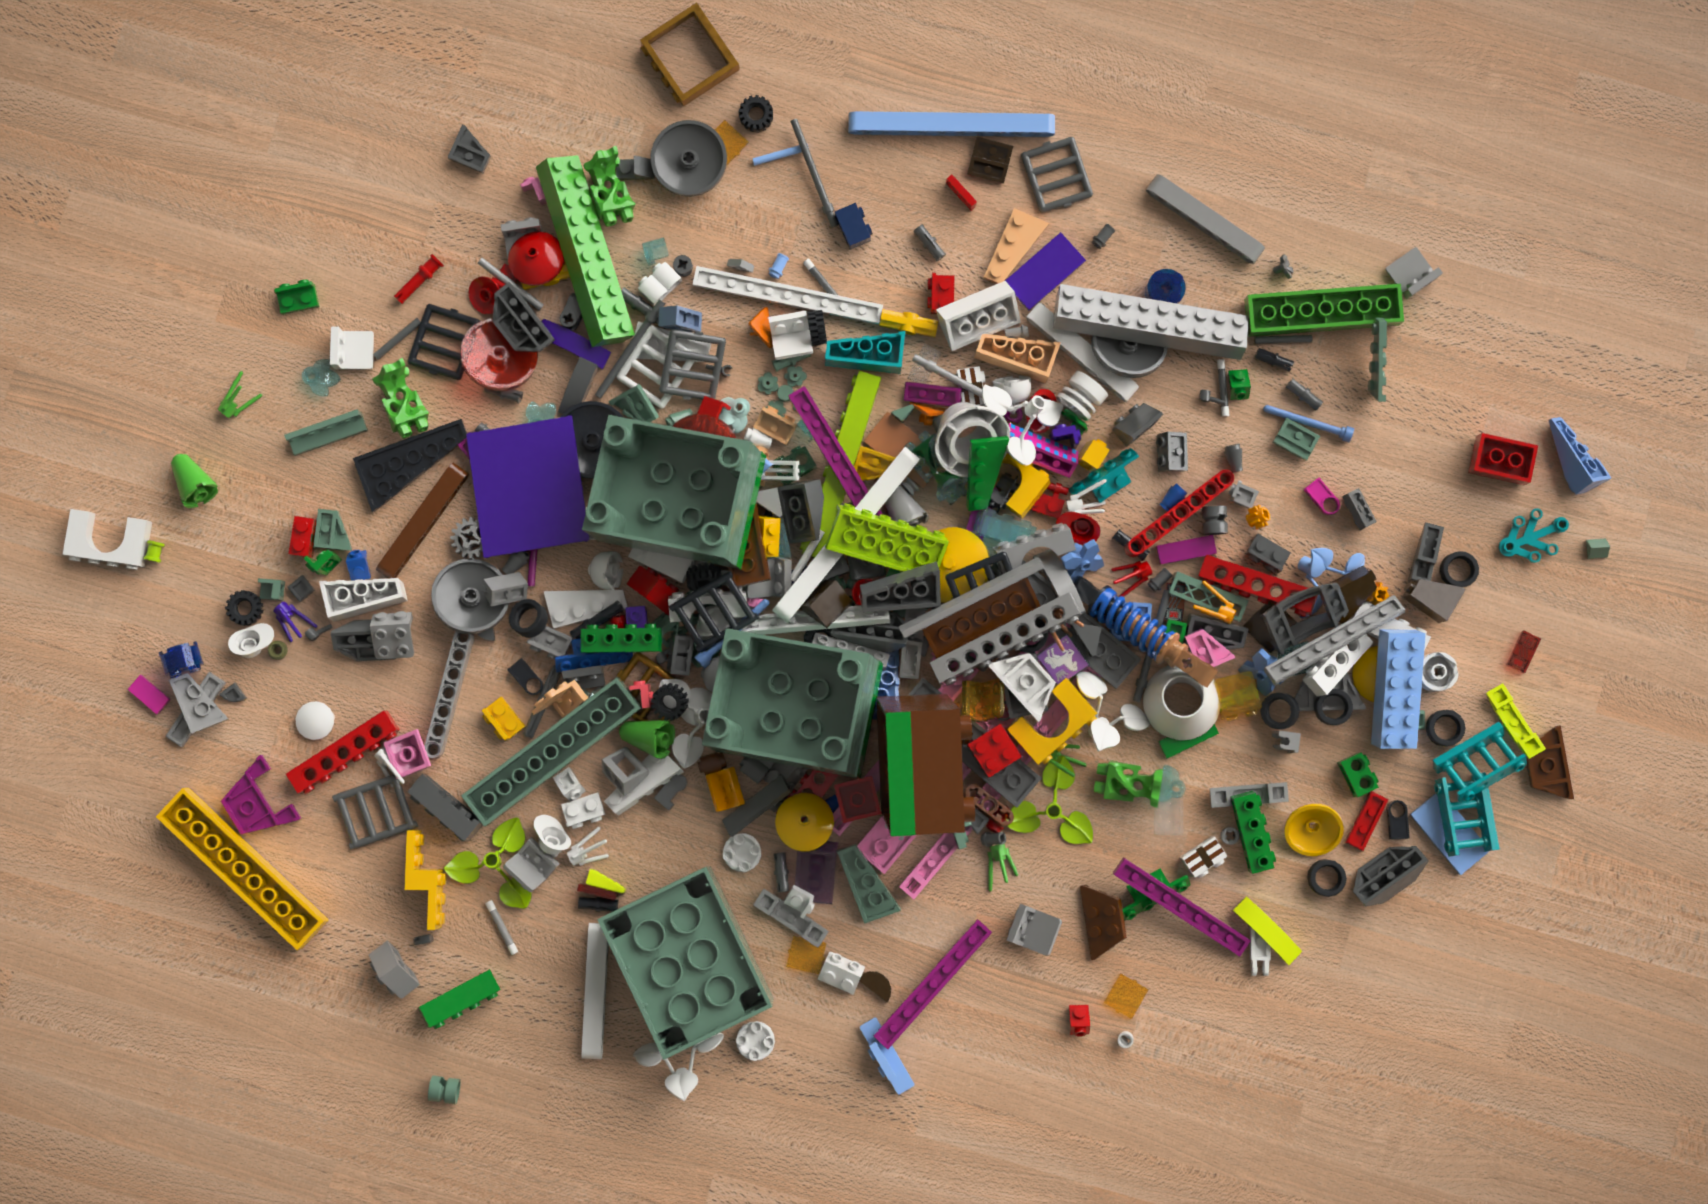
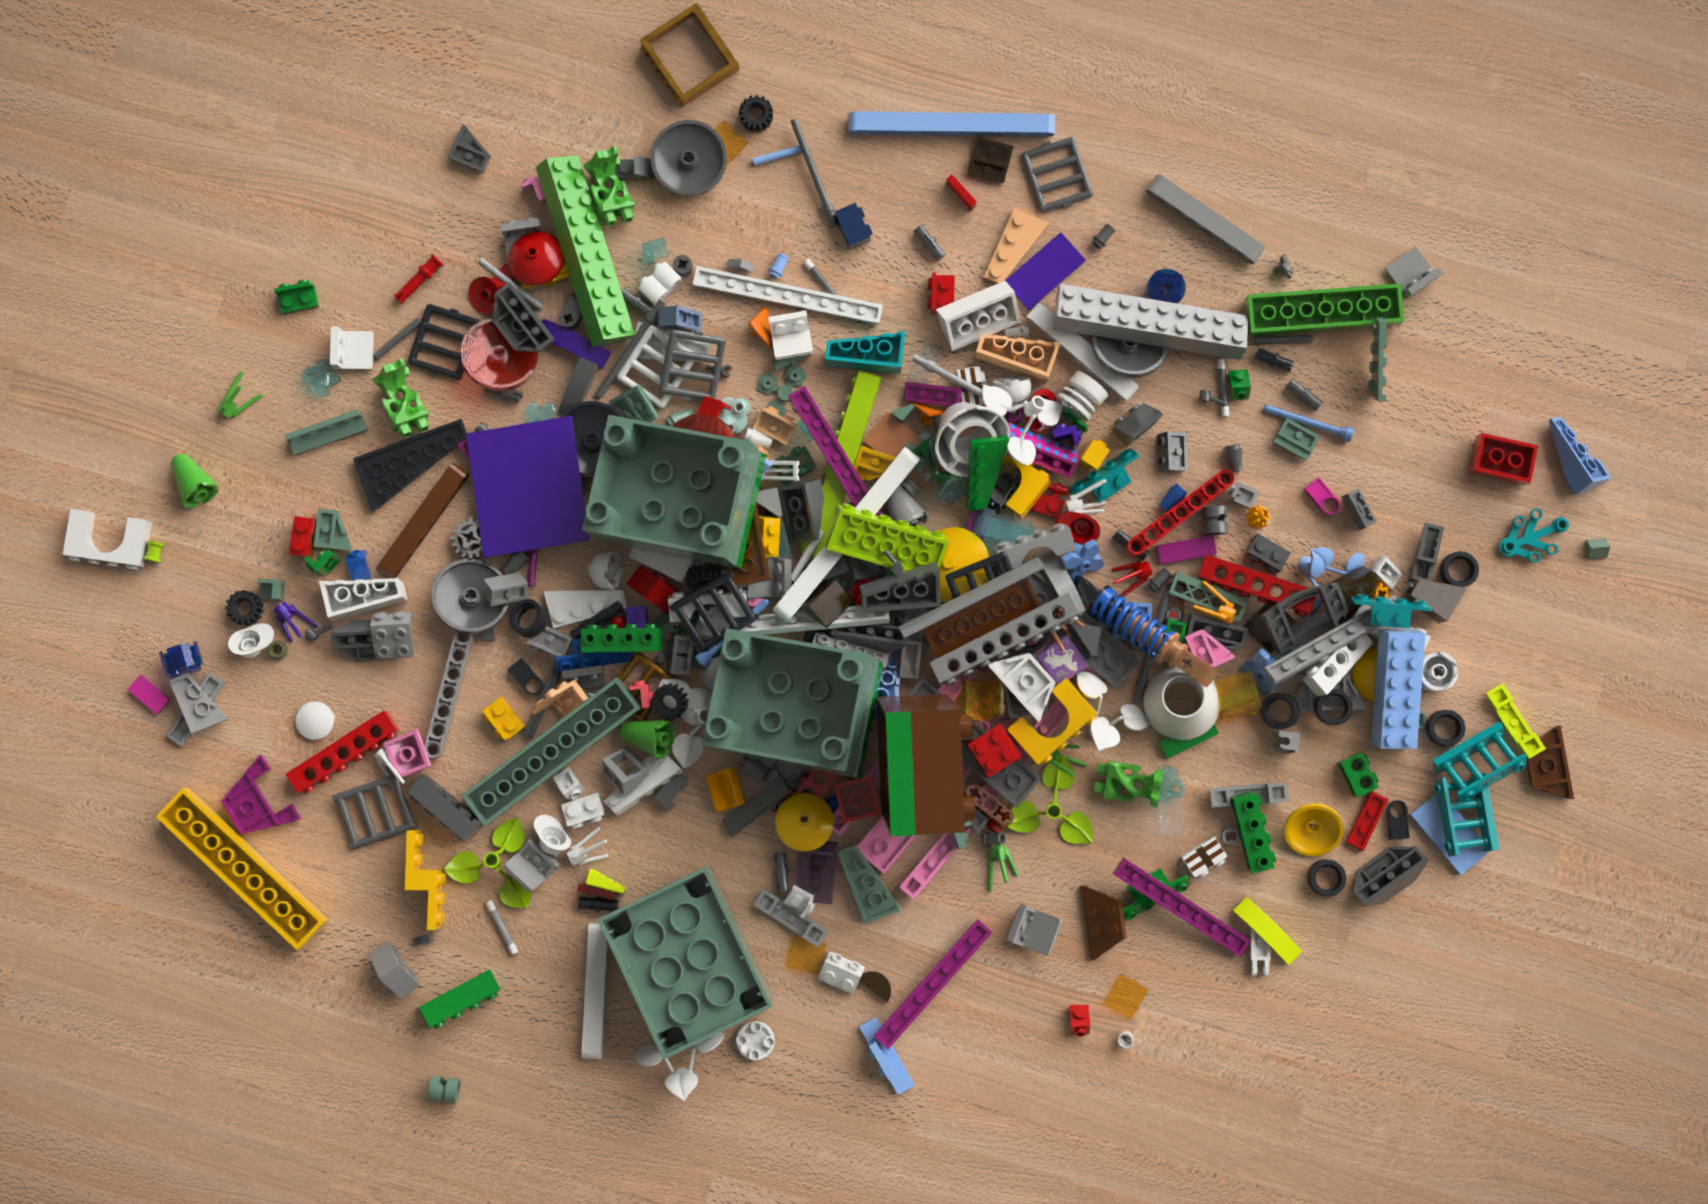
(233, 693): dark grey tile -> none
(301, 588): dark grey tile -> none
(712, 763): reddish brown brick -> none
(742, 852): white dish -> none
(817, 327): black tyre -> none
(897, 568): none -> dark grey hand
(908, 322): yellow piece -> none
(1386, 572): none -> white slope
(1388, 612): none -> teal bracket
(1523, 651): clear red tile -> none

